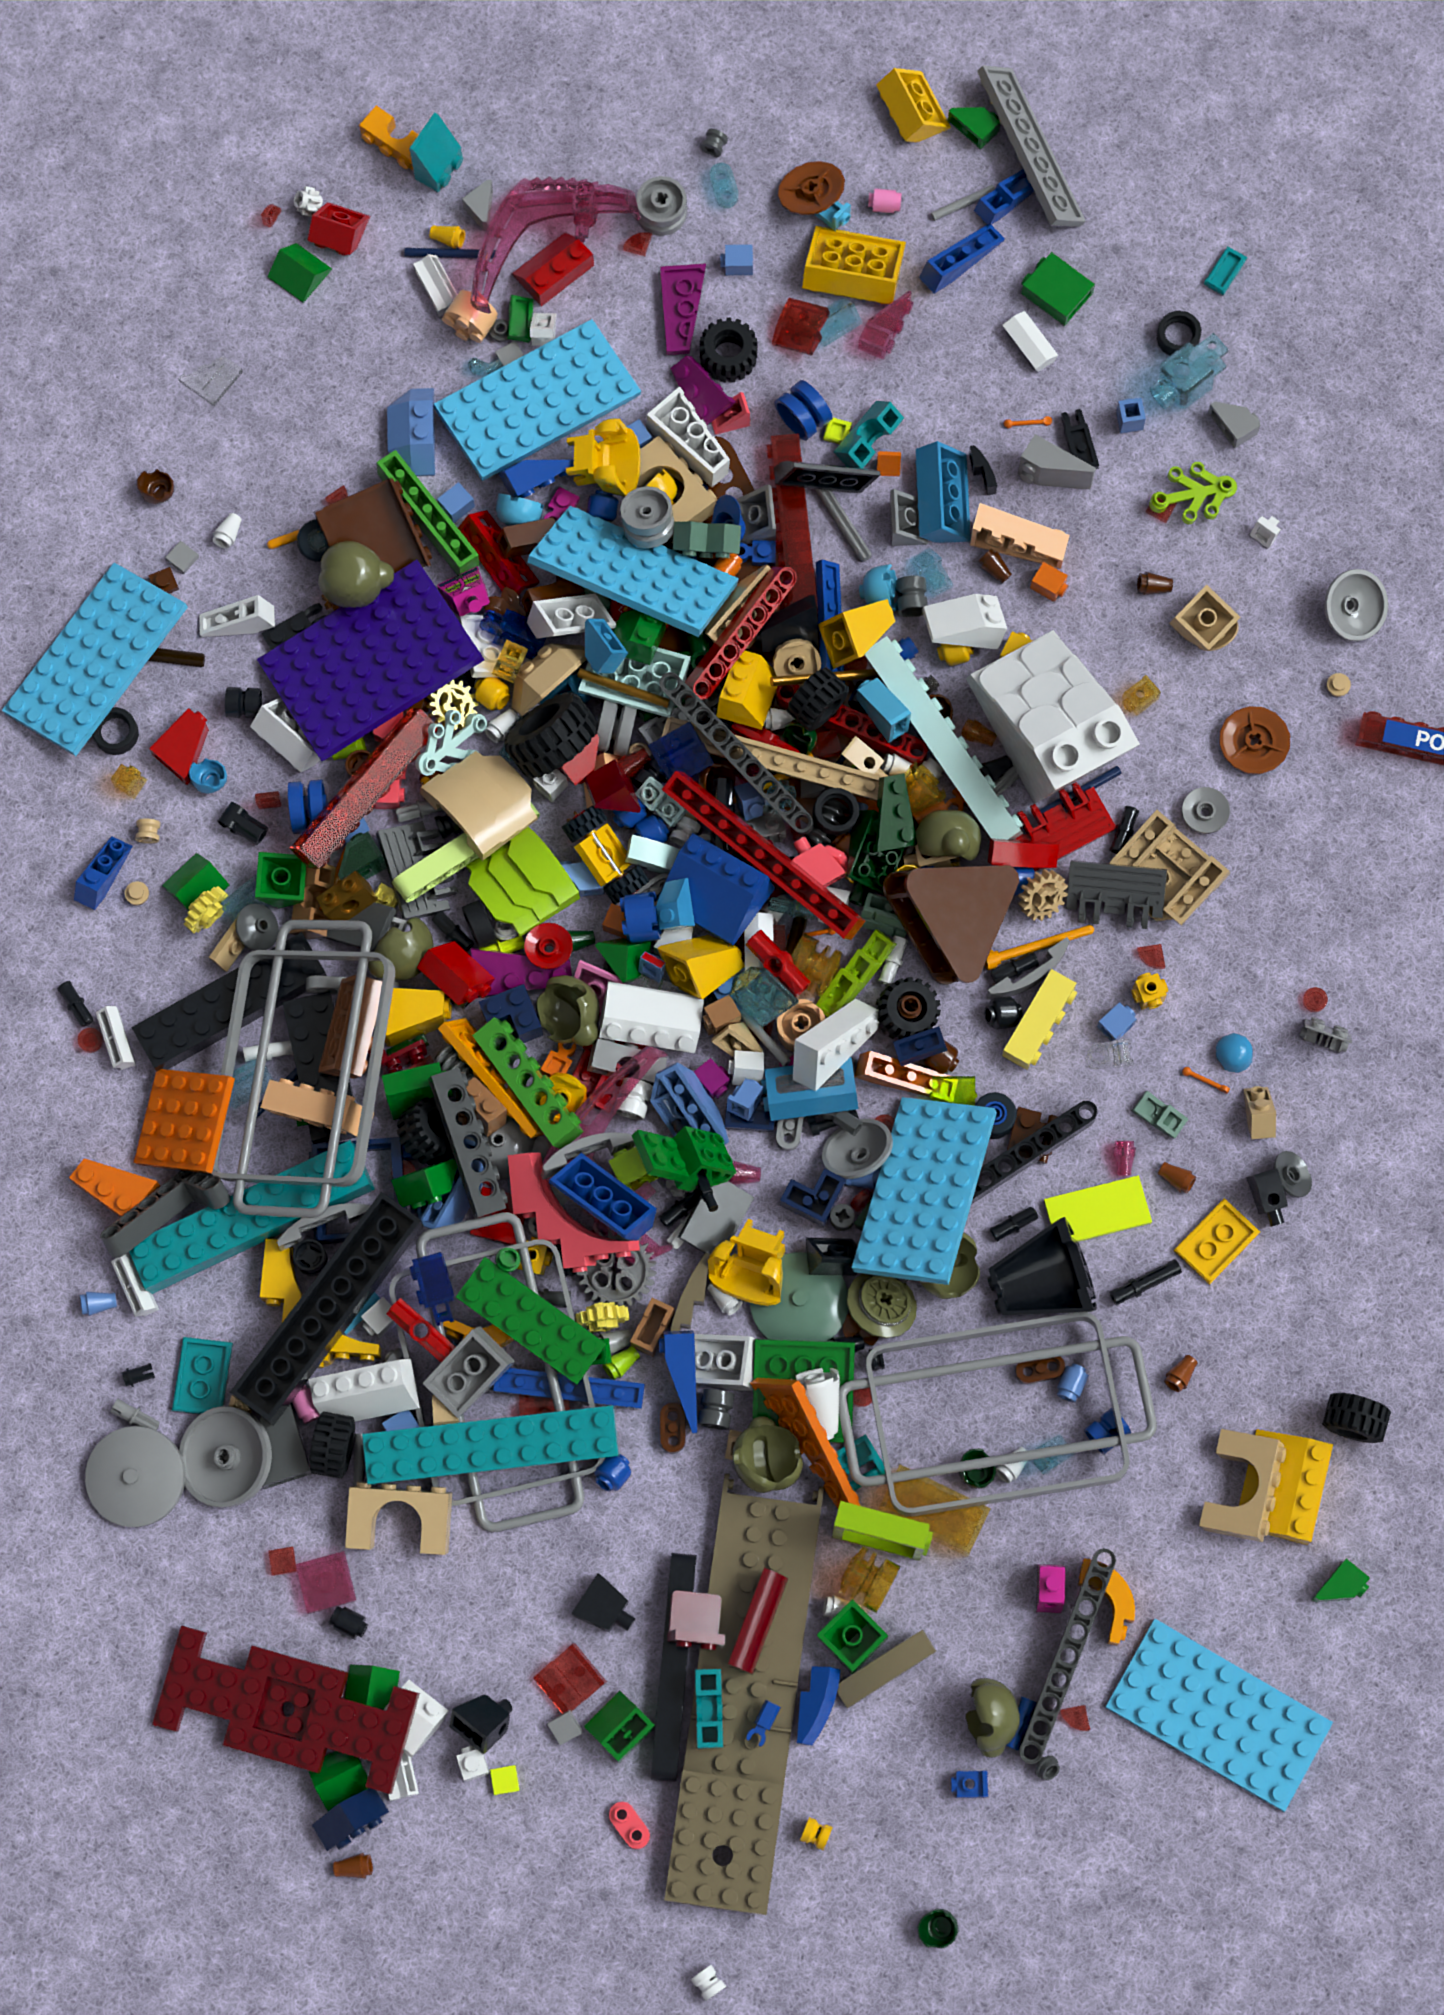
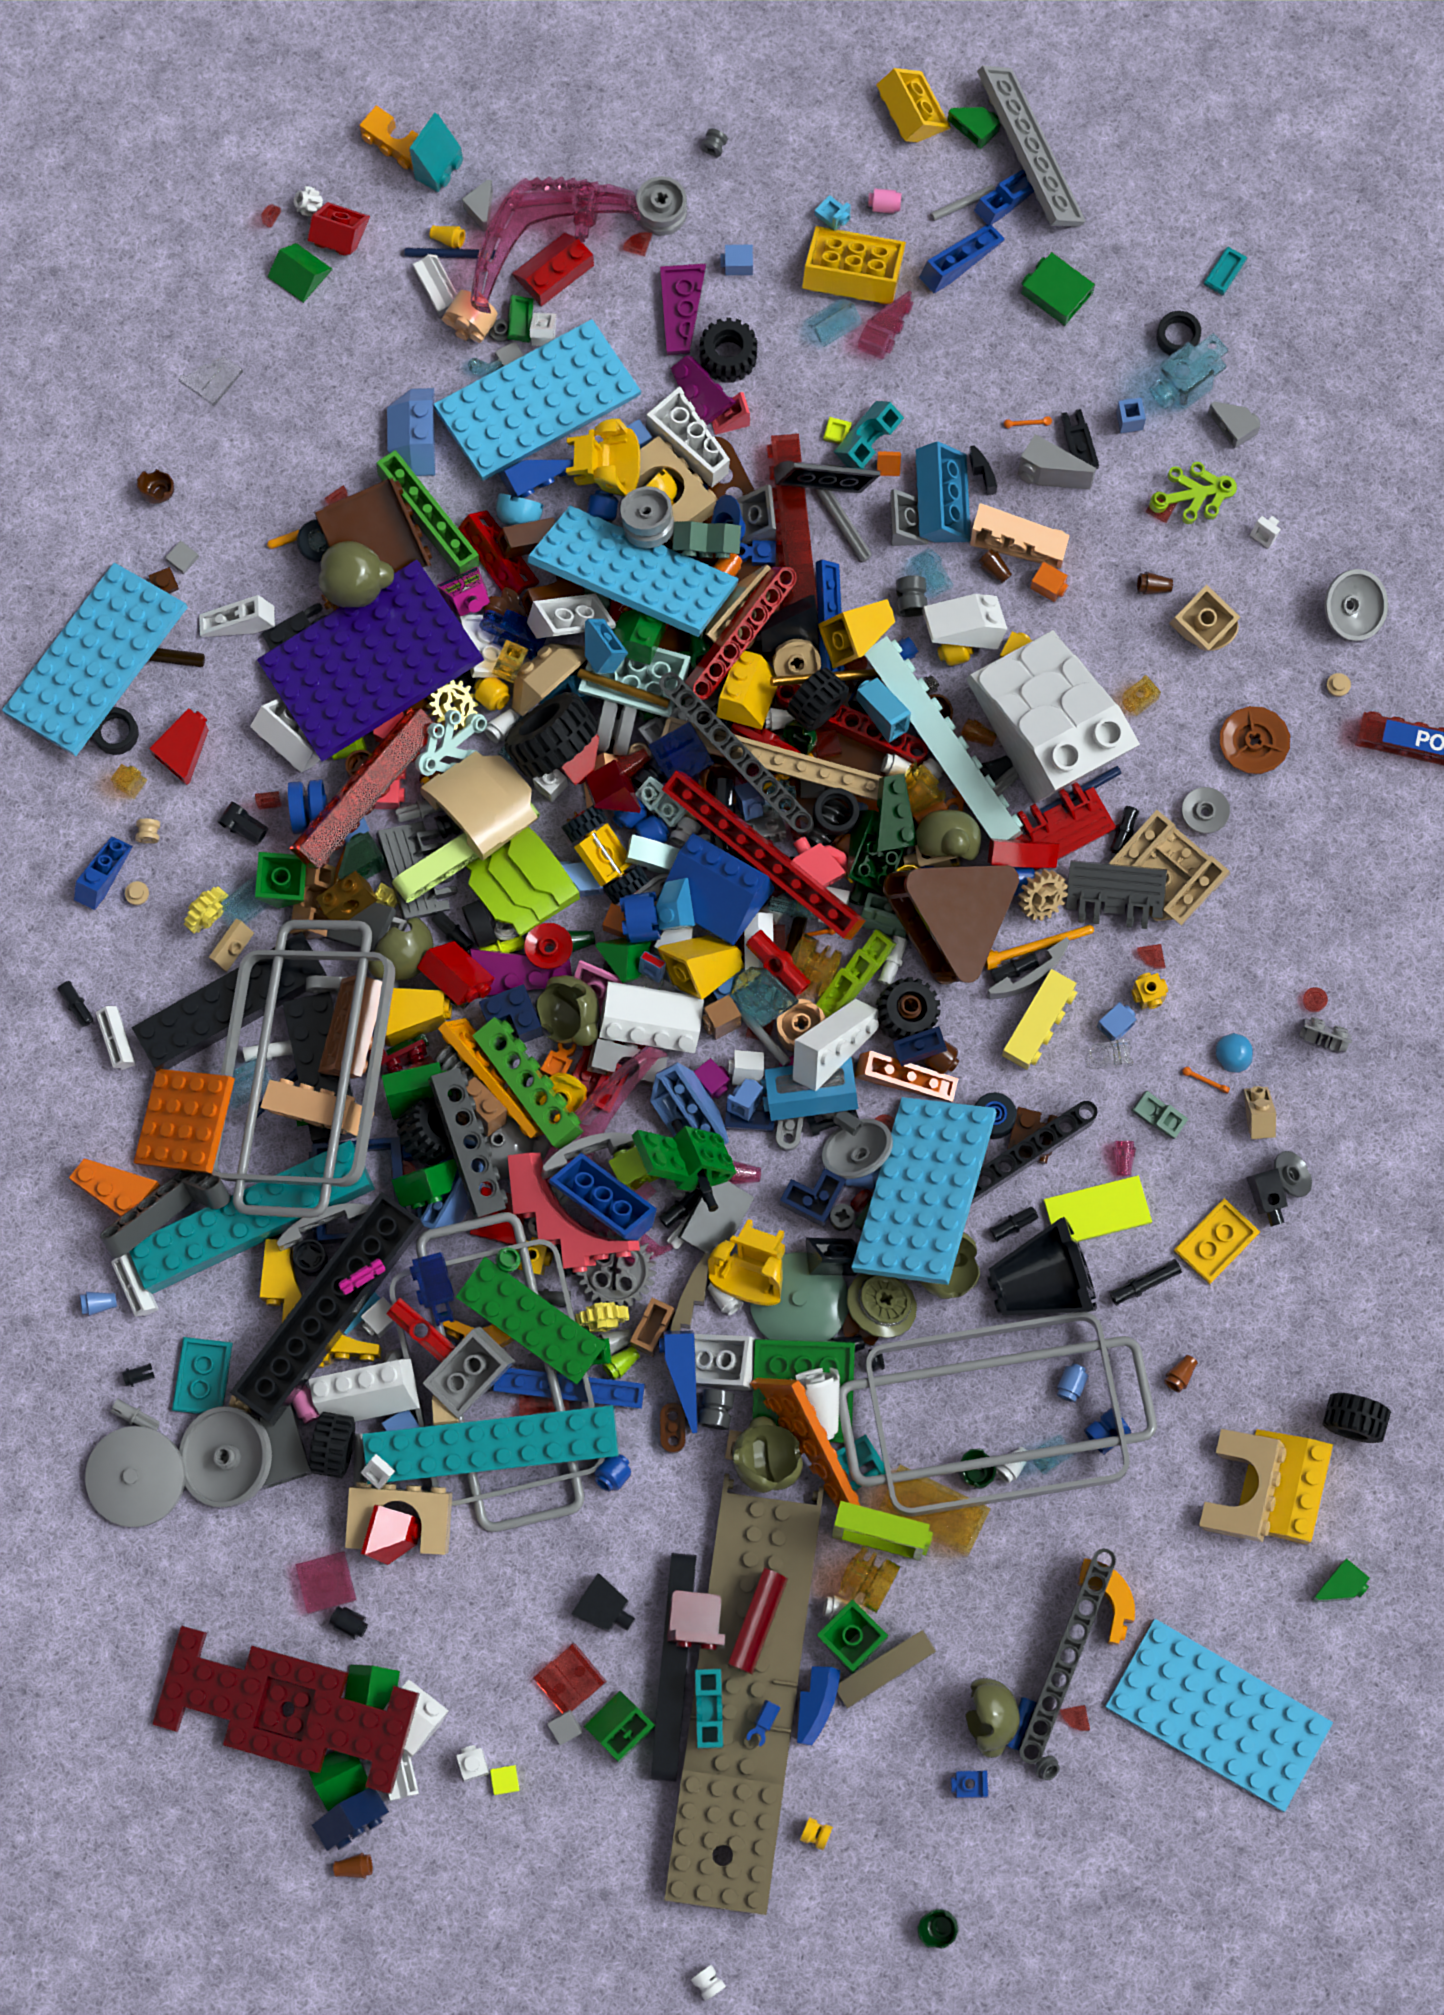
(90, 1040): clear red tile -> none
(193, 879): green slope -> none
(199, 773): dark azure hair -> none
(227, 531): white cone -> none
(242, 702): black wheel -> none
(249, 928): dark grey dish -> none
(282, 1561): clear red tile -> none
(362, 1276): none -> dark pink axle
(377, 1472): none -> white plate
(390, 1534): none -> slope
(456, 502): medium blue brick -> none
(481, 1721): black torso -> none
(560, 503): dark pink plate -> none
(629, 1825): coral plate -> none
(634, 1105): white wheel -> none
(724, 186): clear light blue plate -> none
(736, 1037): tan slope -> none
(800, 326): clear red slope -> none
(803, 410): blue wheel -> none
(811, 188): dark orange piece -> none
(858, 755): tan torso -> none
(862, 1397): clear red tile -> none
(879, 585): medium azure cylinder -> none
(954, 1089): clear neon green piece -> none
(1003, 1012): black head -> none
(1030, 341): white piece -> none
(1040, 1370): reddish brown plate -> none
(1050, 1588): dark pink torso -> none
(1178, 1177): dark orange cone -> none

